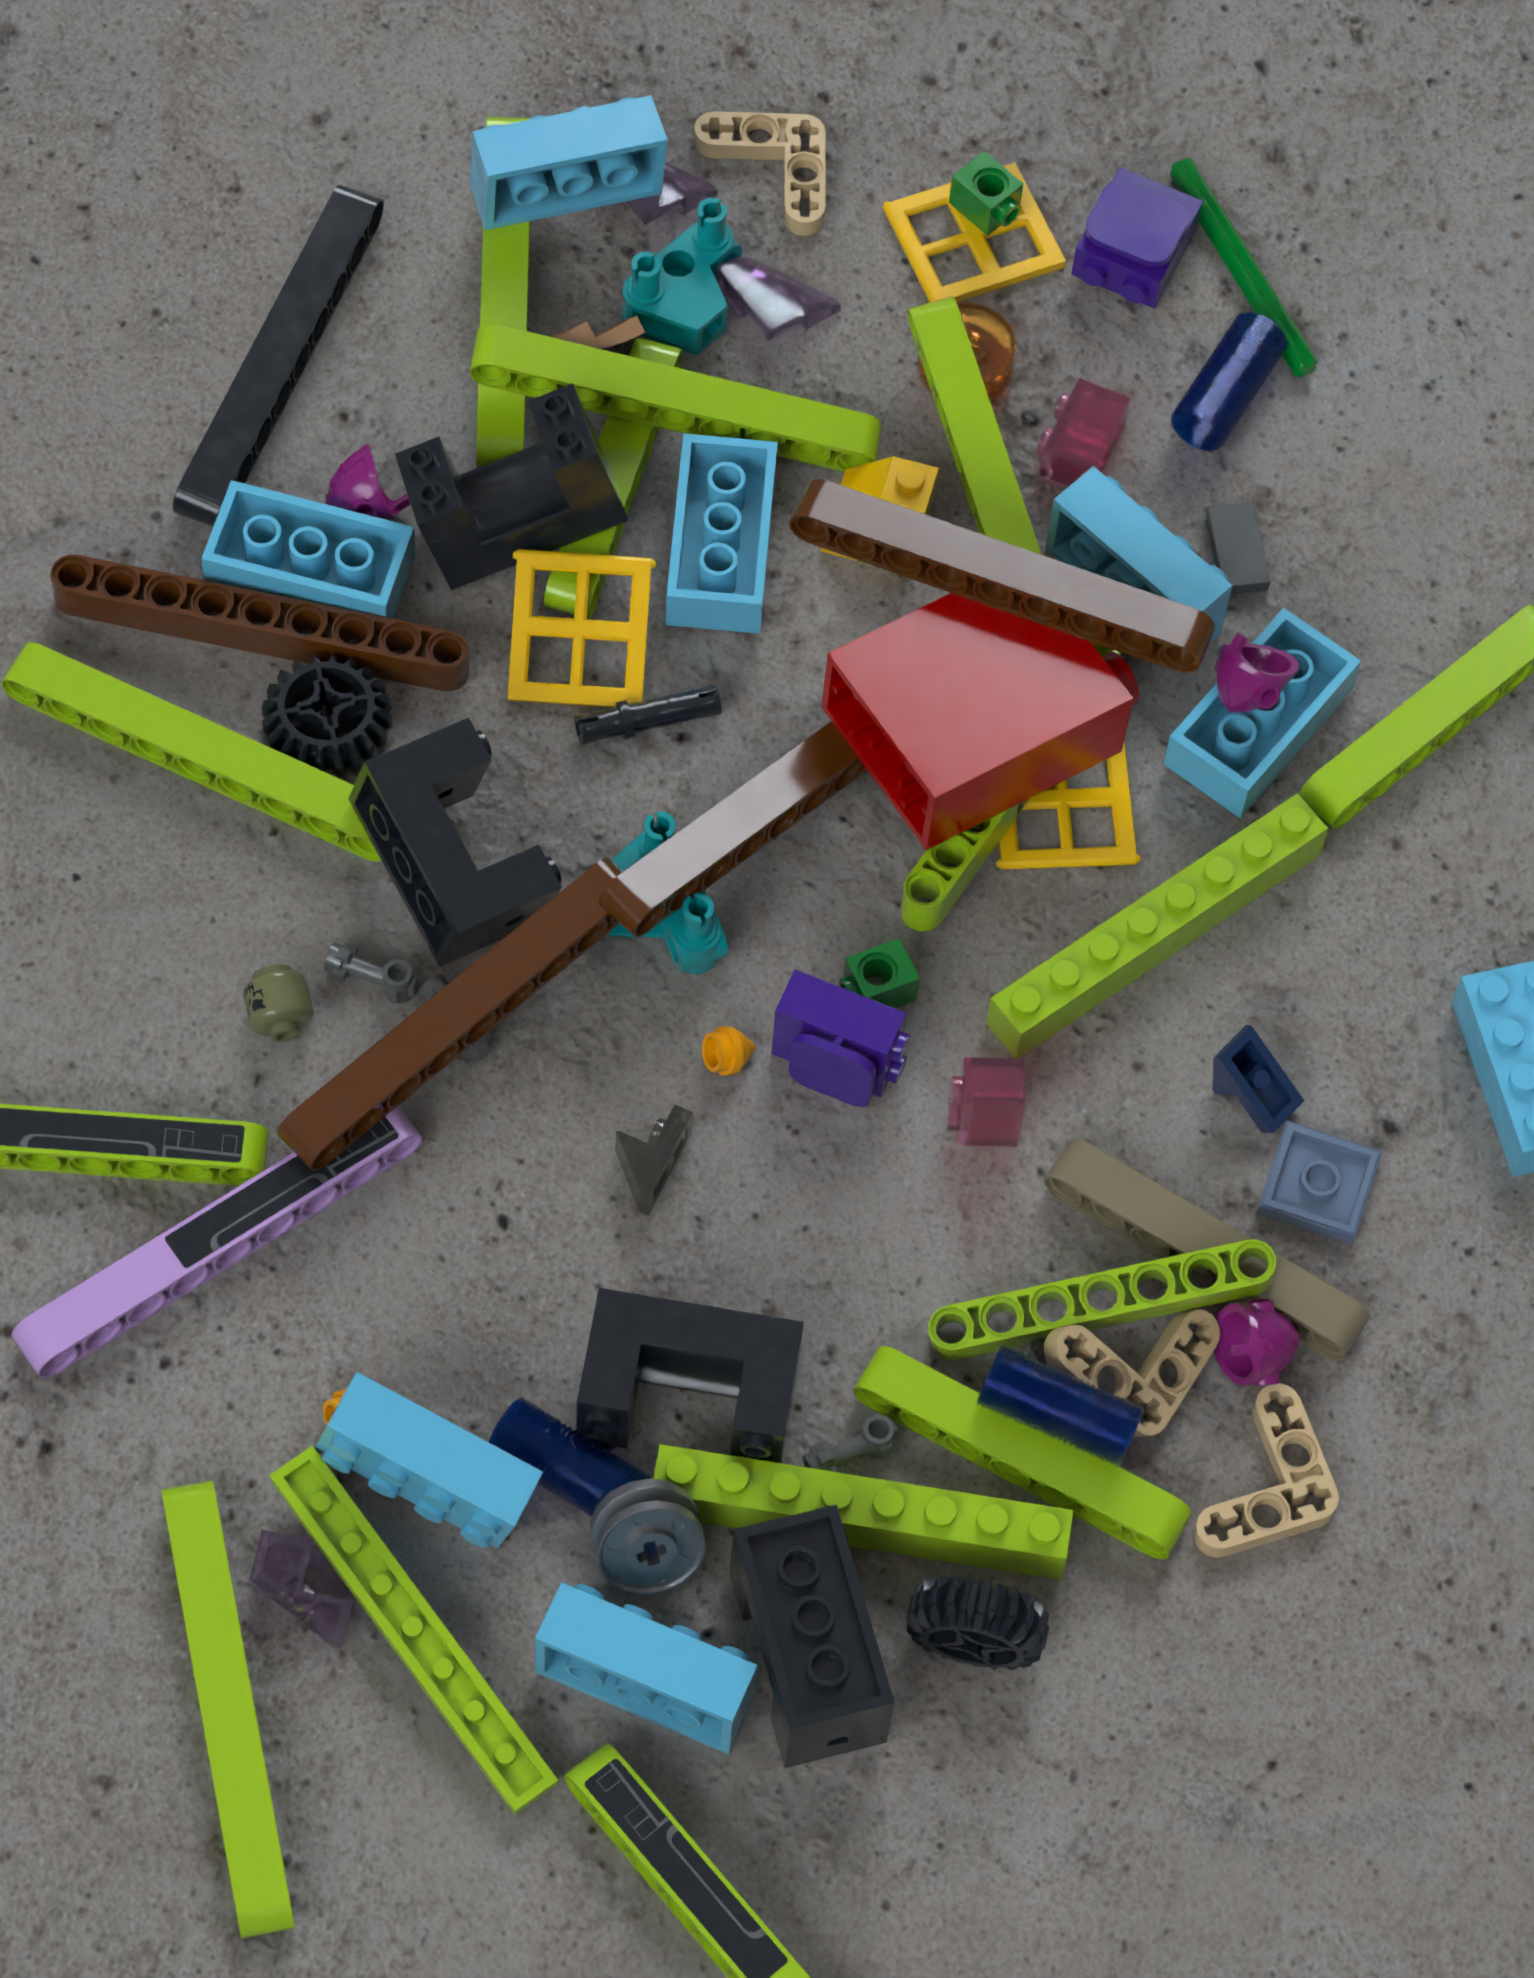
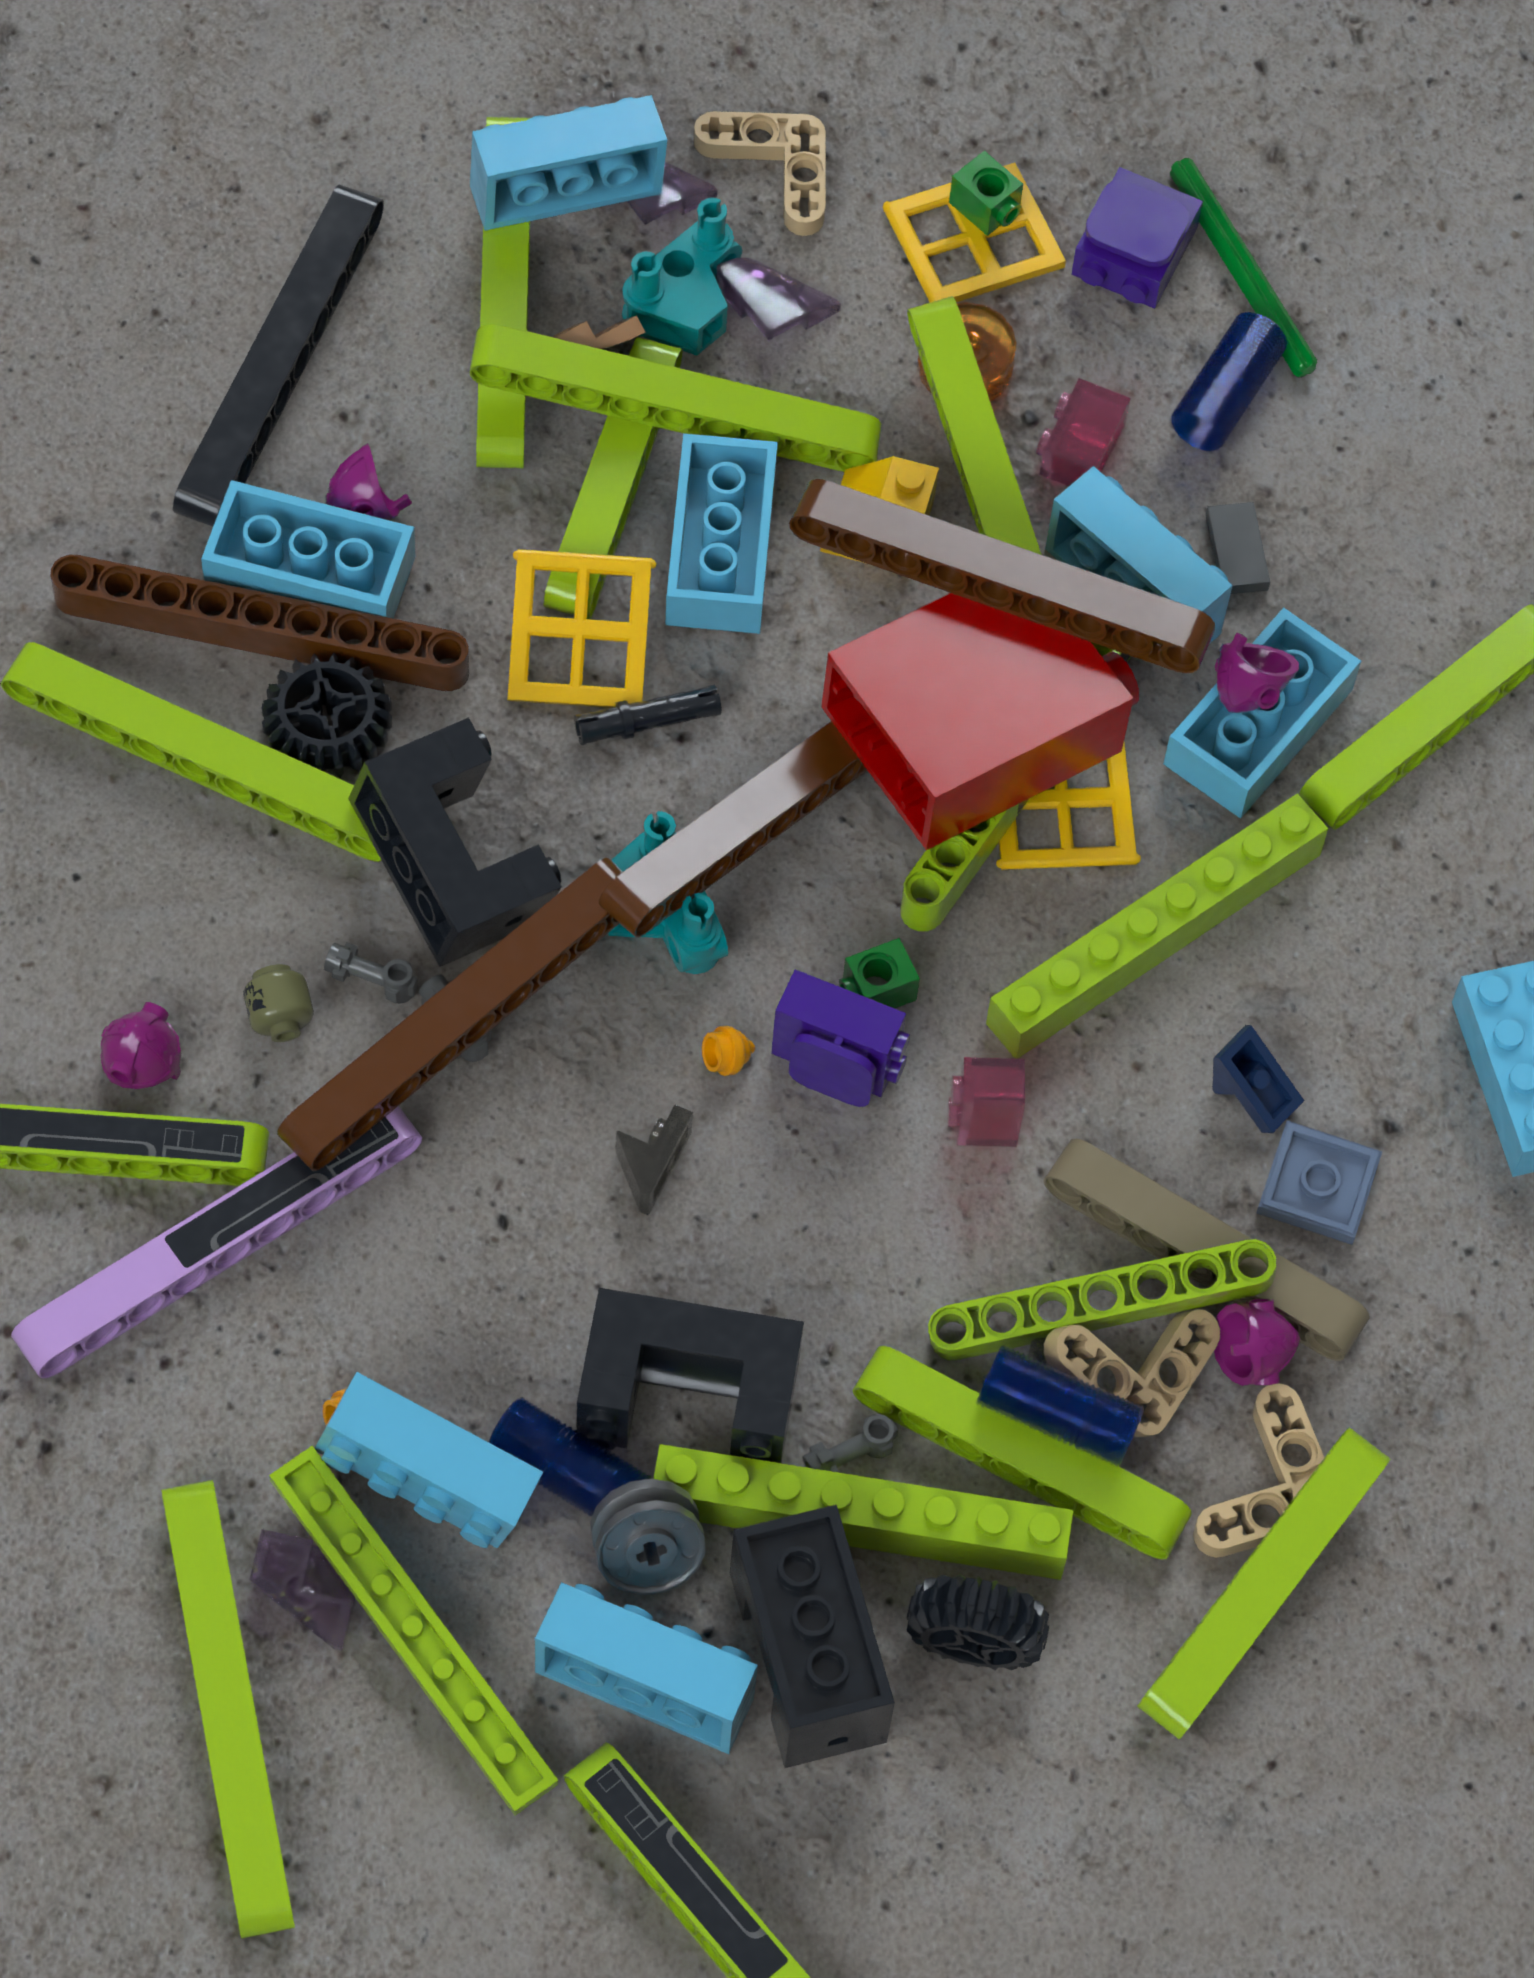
(141, 1049): none -> magenta helmet
(517, 502): black piece -> none
(1263, 1583): none -> lime beam

